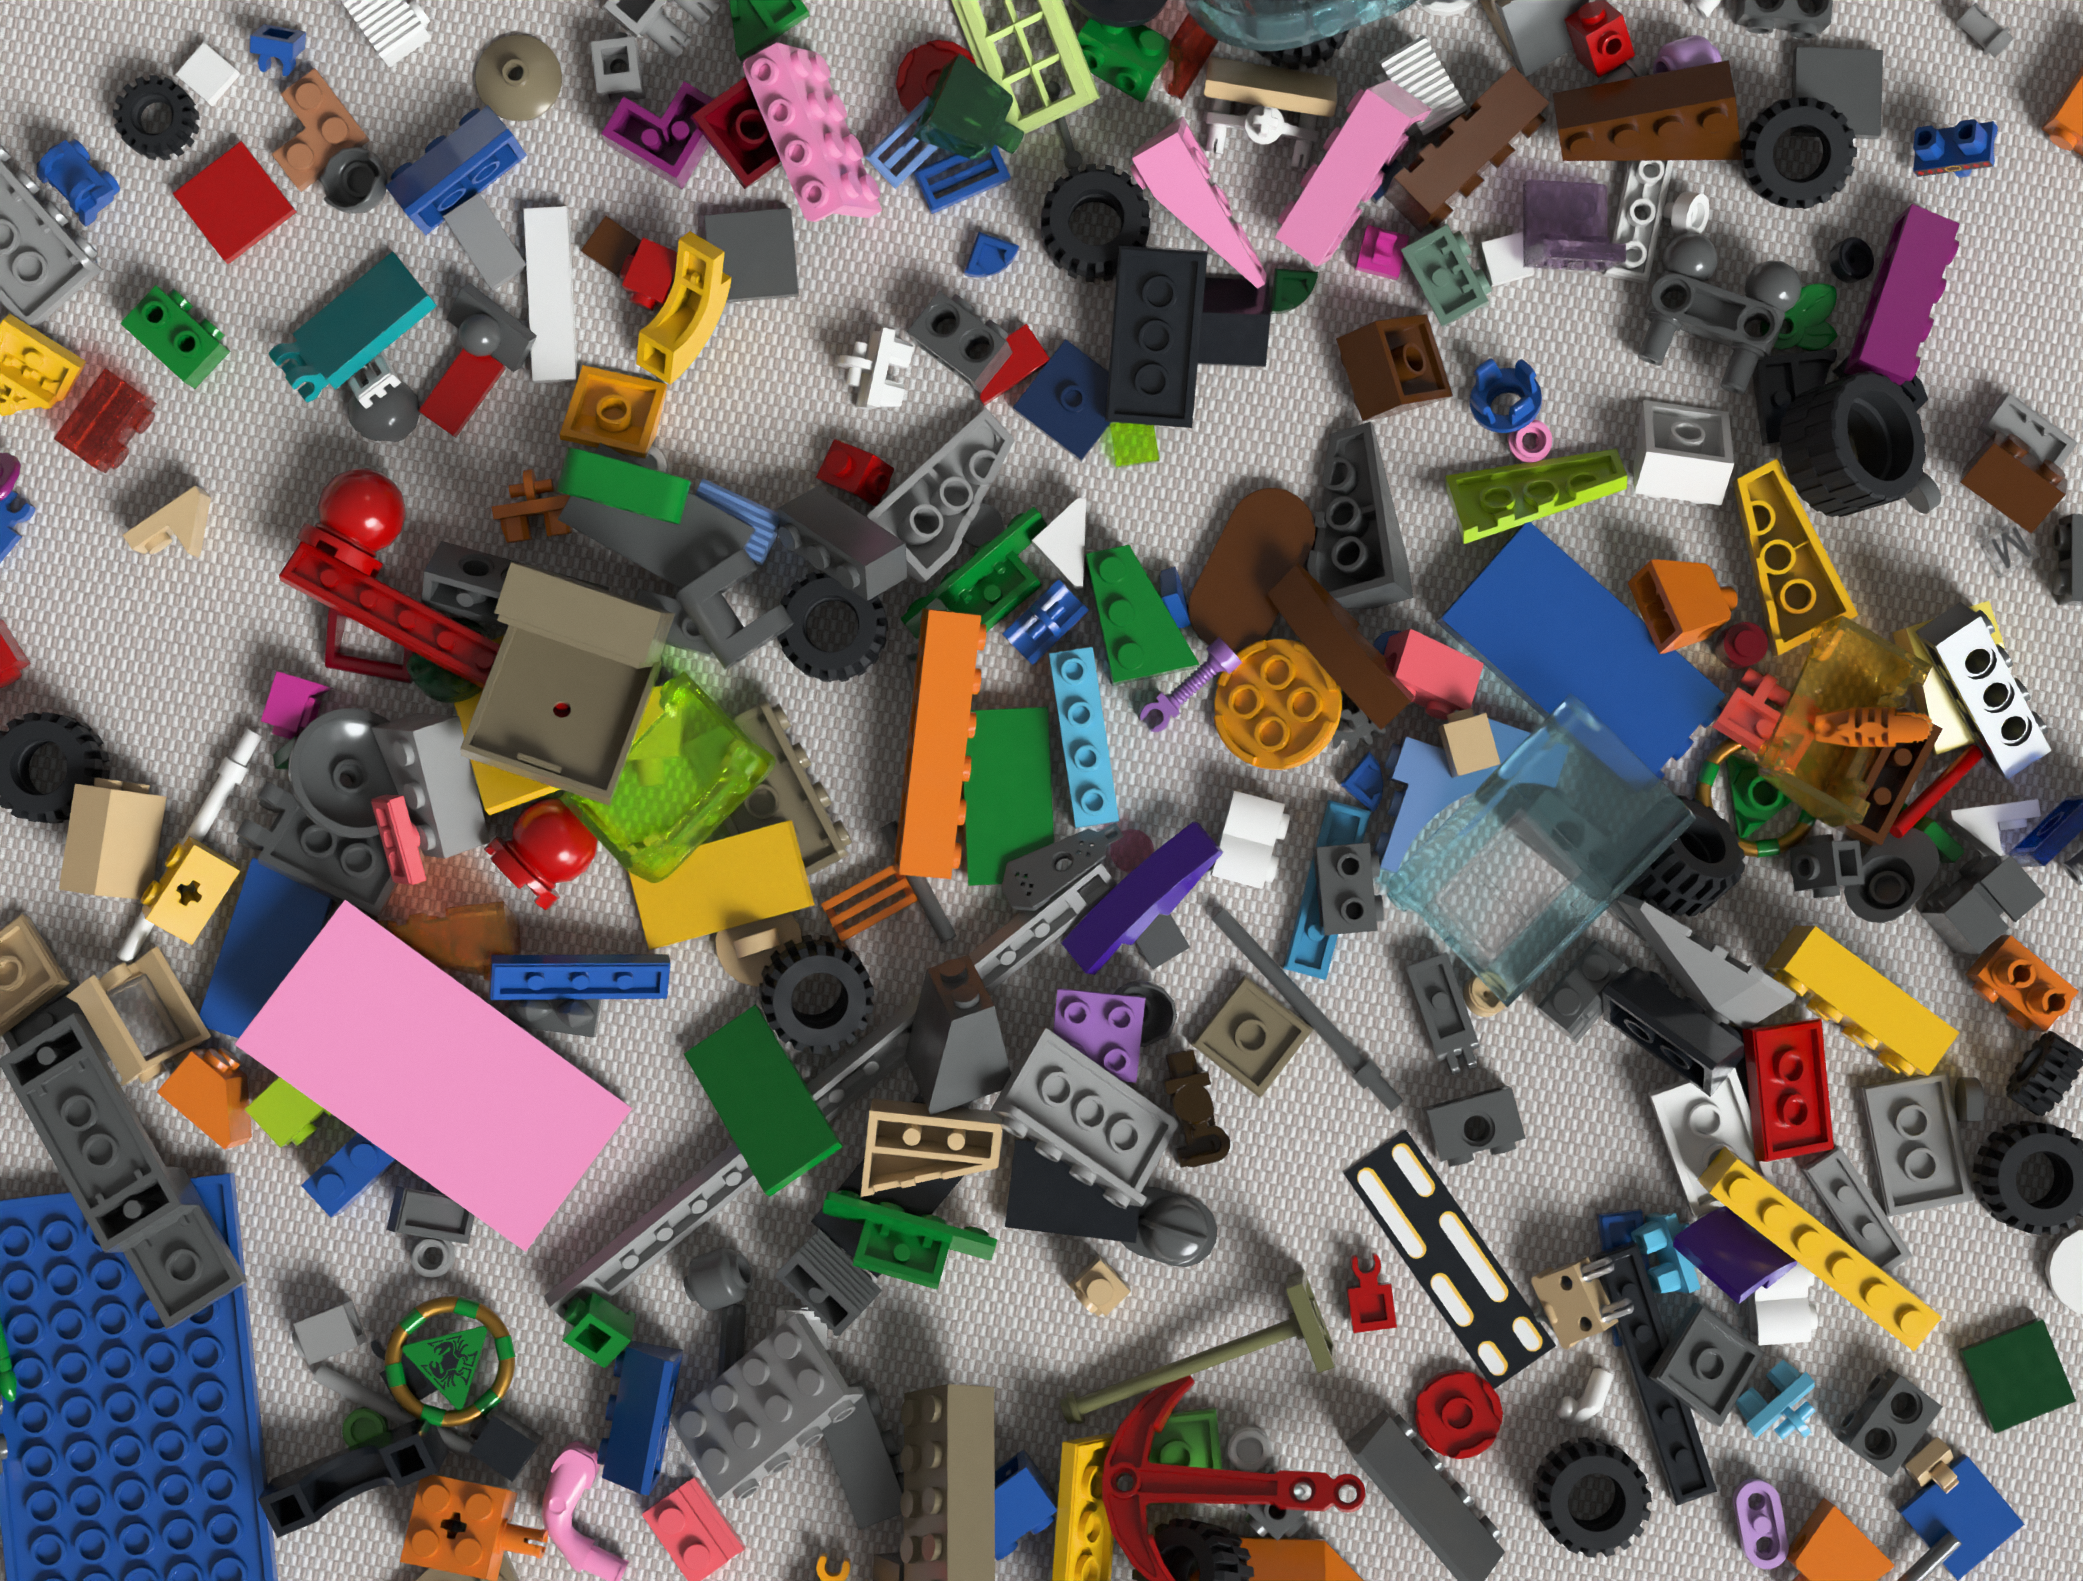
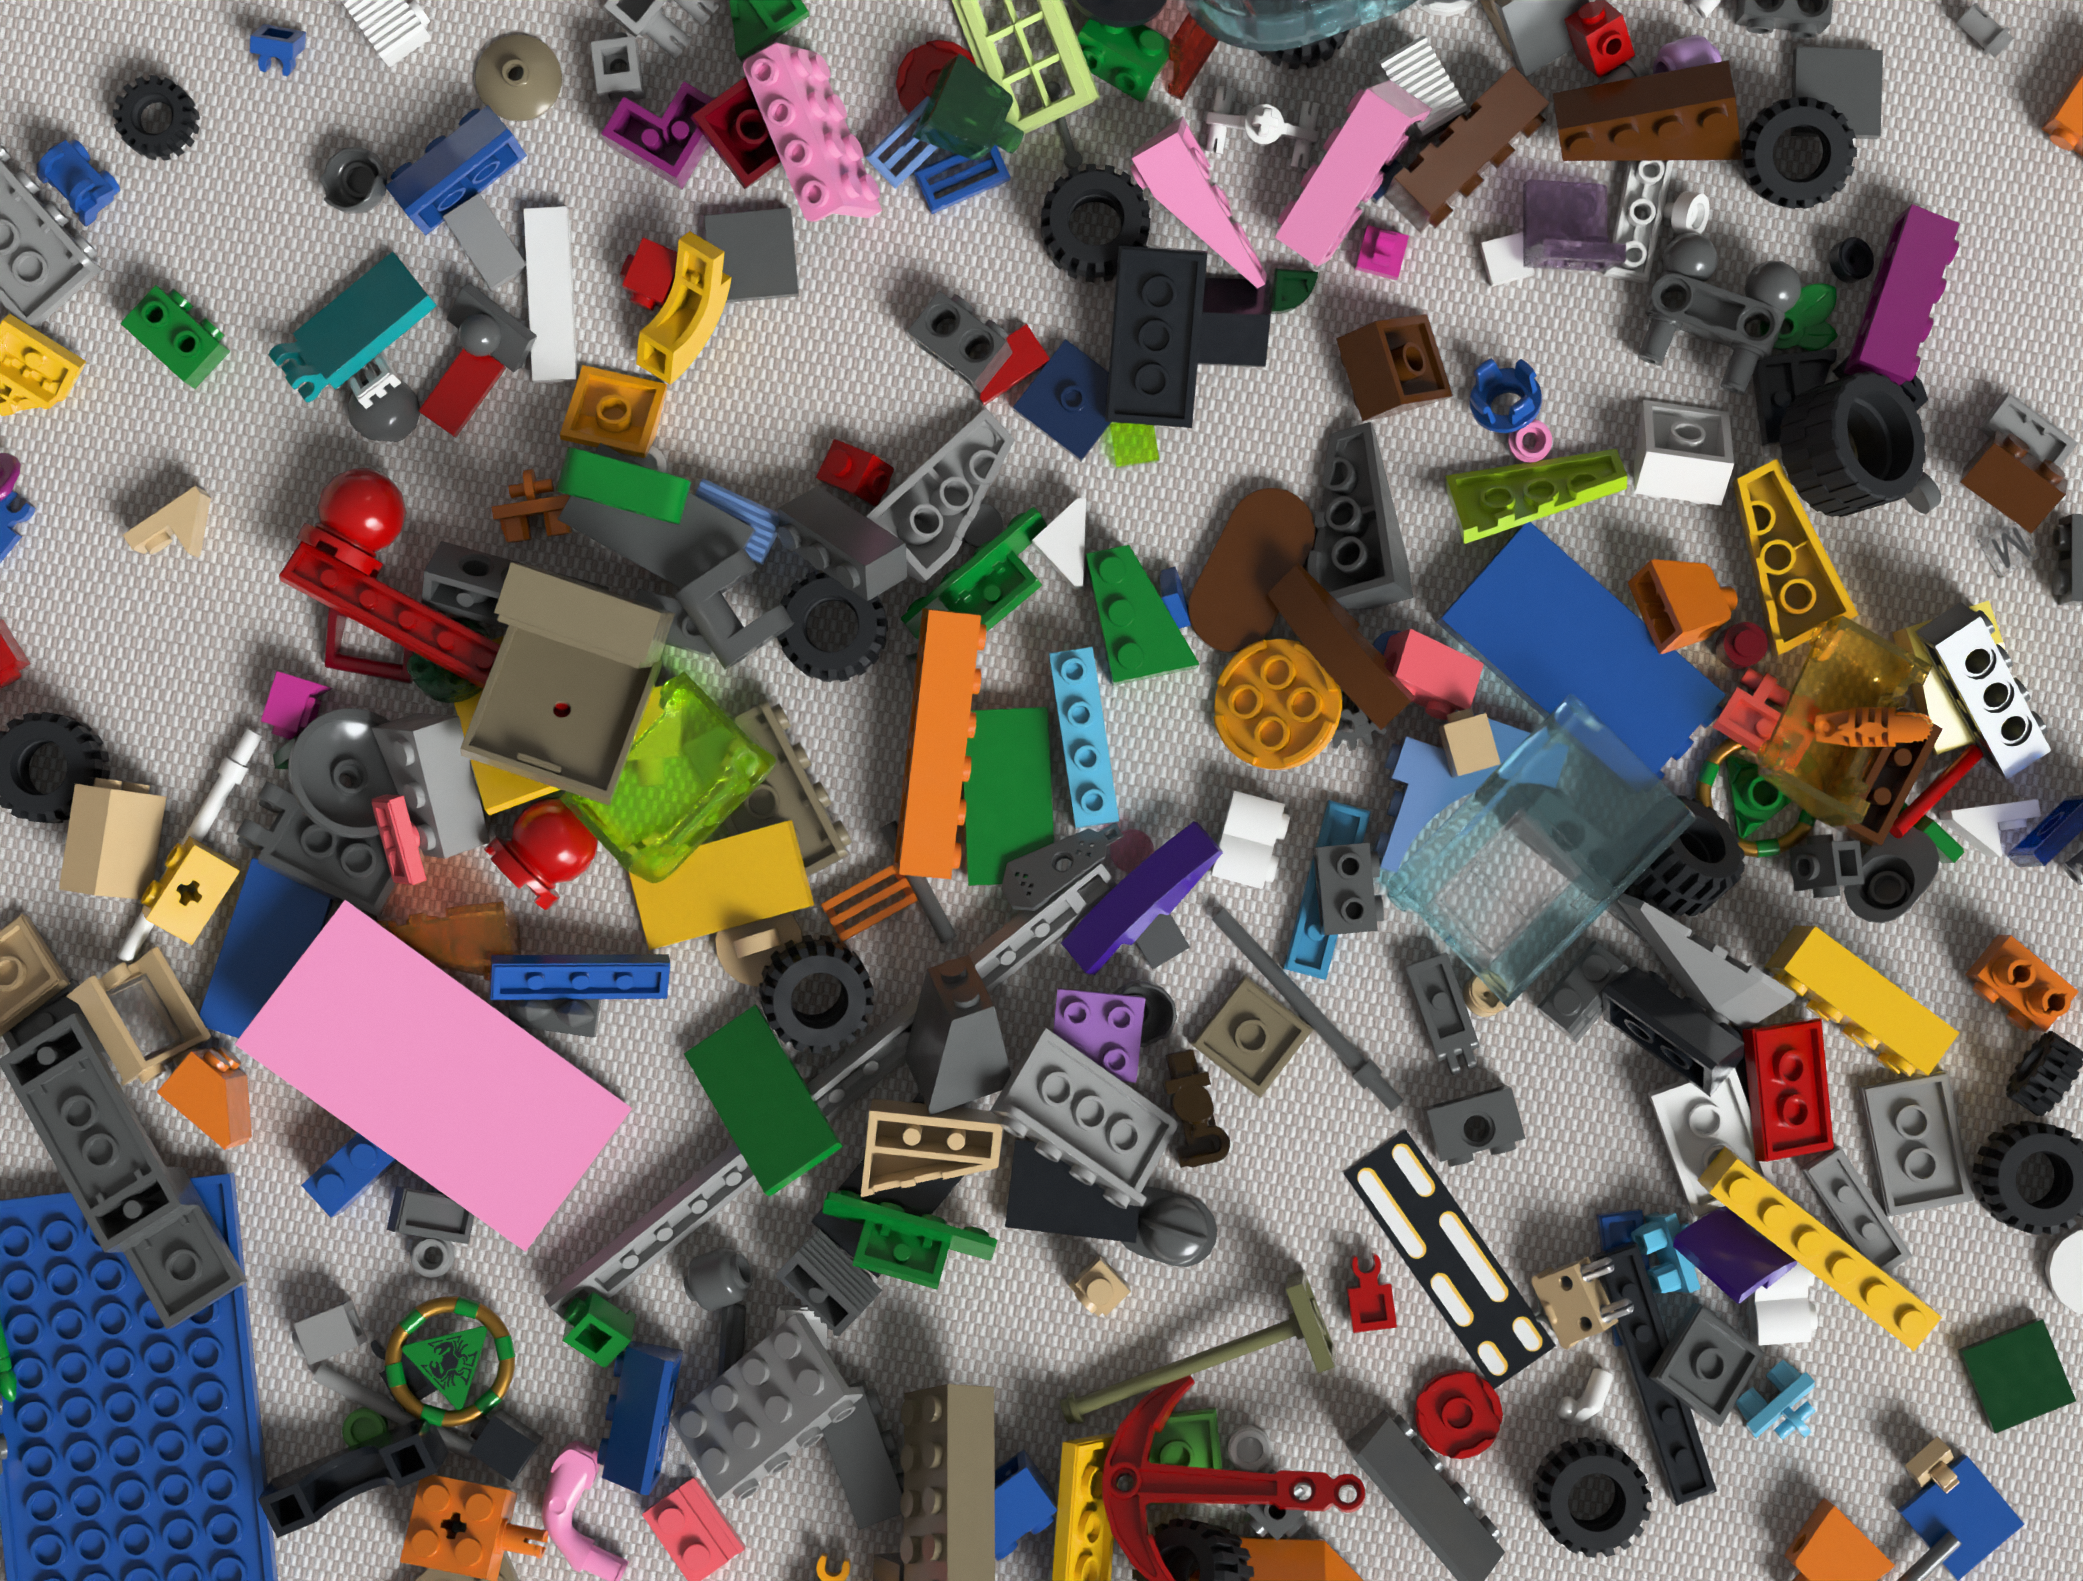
(106, 422): clear red brick -> none
(207, 74): white tile -> none
(234, 202): red tile -> none
(285, 1113): lime brick -> none
(326, 131): nougat plate -> none
(610, 246): reddish brown tile -> none
(882, 351): white hips -> none
(990, 256): blue tile -> none
(1045, 622): blue hips -> none
(1219, 659): medium lavender bar -> none
(1271, 86): tan tile -> none
(1365, 782): blue tile -> none
(1446, 275): sand green bracket -> none
(1759, 1522): lavender plate -> none
(1899, 1430): dark grey brick -> none
(1954, 148): blue hips -> none
(1969, 1099): dark grey tile -> none
(1971, 908): dark grey piece -> none

